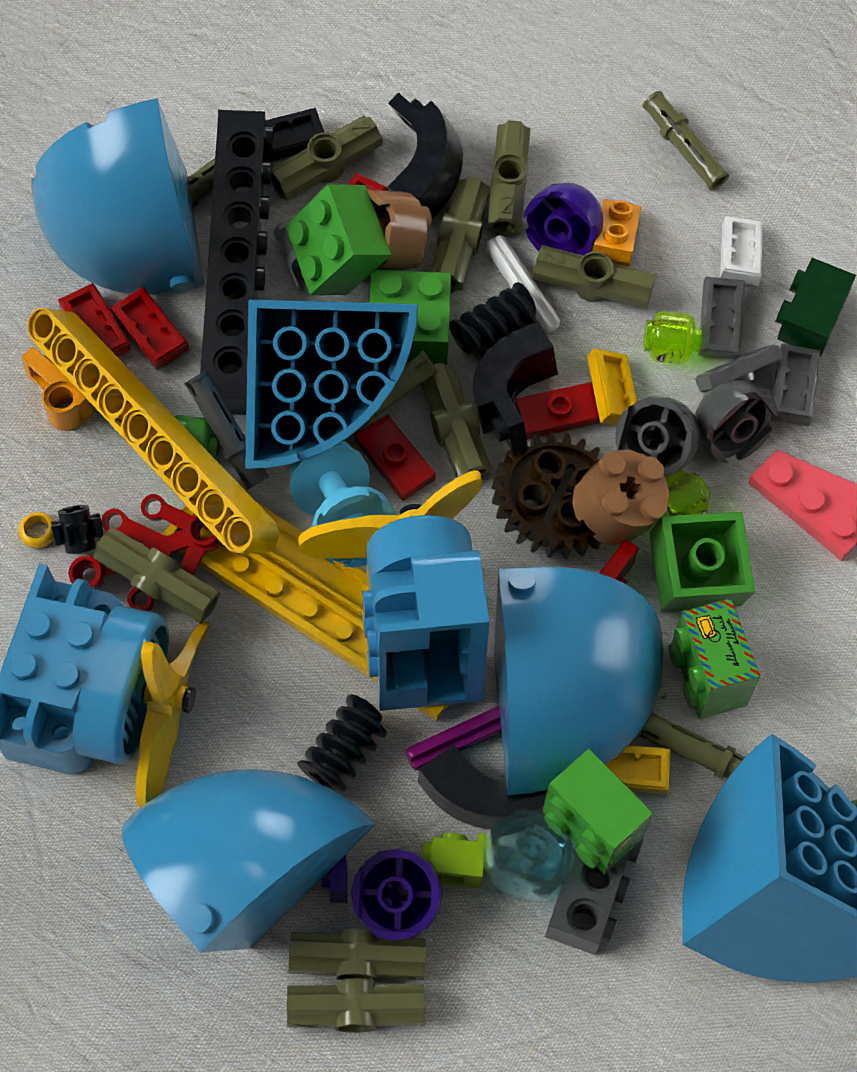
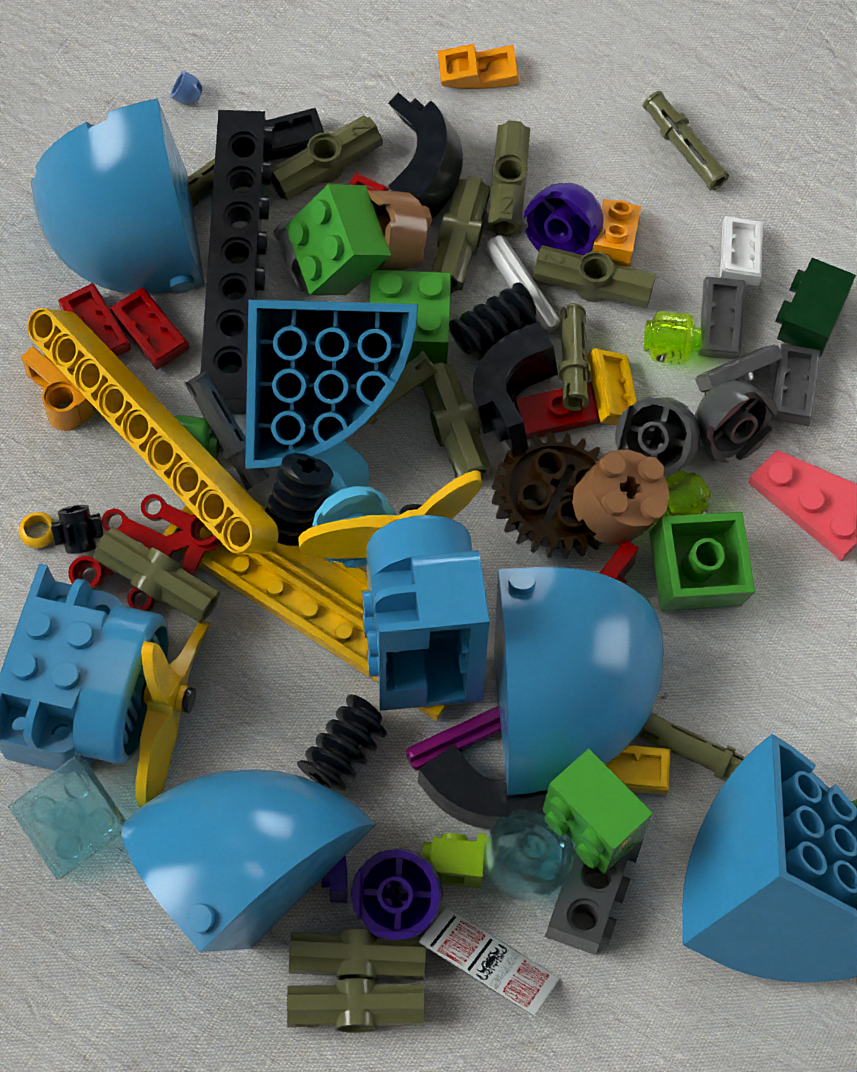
(68, 816): none -> clear light blue plate
(186, 89): none -> medium blue hinge
(298, 495): none -> black piece
(395, 457): red plate -> none
(478, 70): none -> light orange slope
(489, 961): none -> white sticker
(574, 369): none -> olive pin
(714, 659): bright green brick -> none

